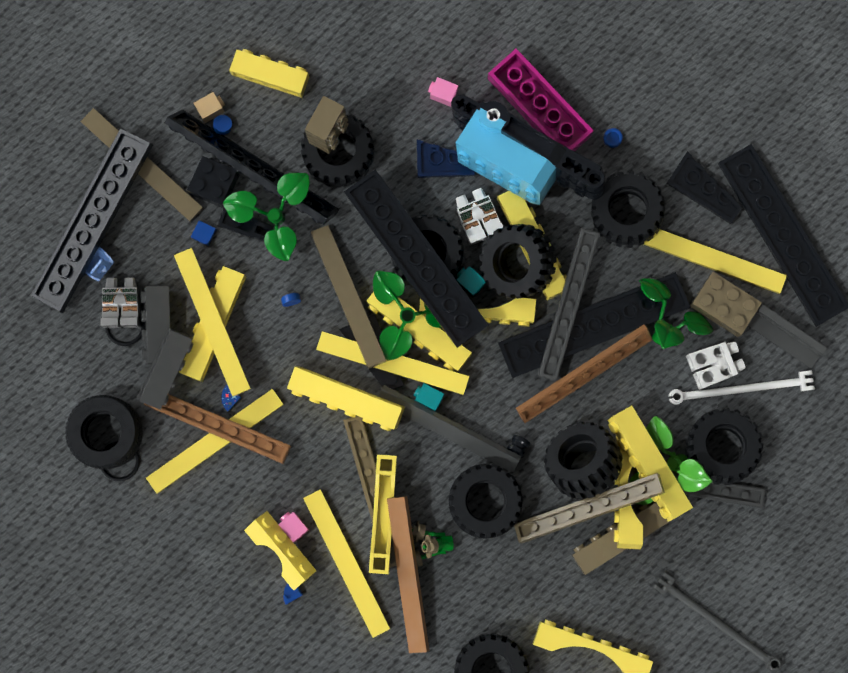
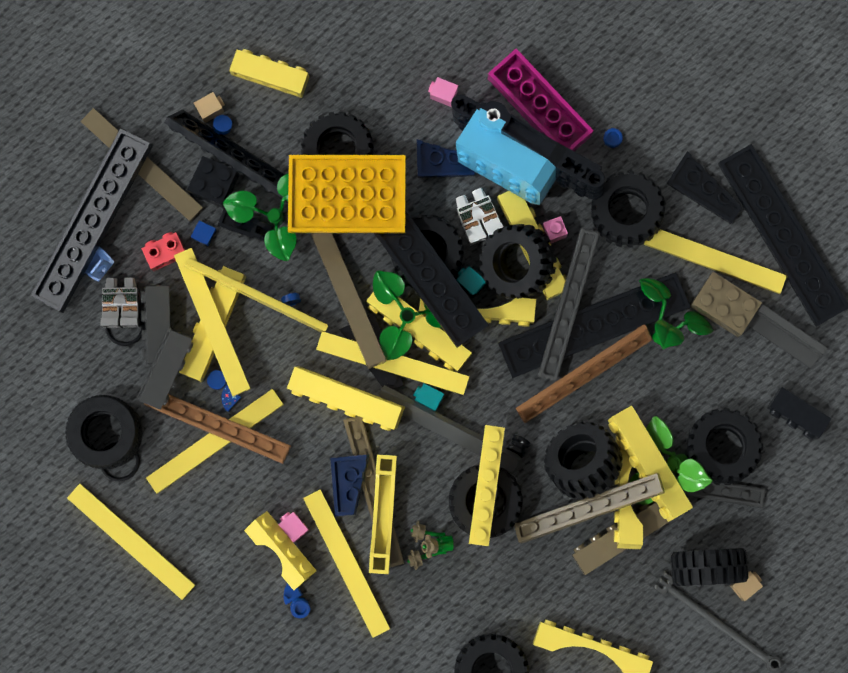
(131, 541): none -> light yellow tile
(162, 252): none -> coral brick
(216, 380): none -> blue tile
(256, 295): none -> light yellow tile
(300, 607): none -> blue tile
(326, 125): dark tan brick -> none
(346, 193): none -> yellow plate
(347, 482): none -> dark blue wing
(408, 574): medium nougat tile -> none
(486, 485): none -> light yellow brick
(555, 229): none -> bright pink brick
(709, 567): none -> black tyre
(721, 361): white hips -> none
(747, 589): none -> tan brick
(798, 414): none -> black brick
(801, 381): white hinge -> none

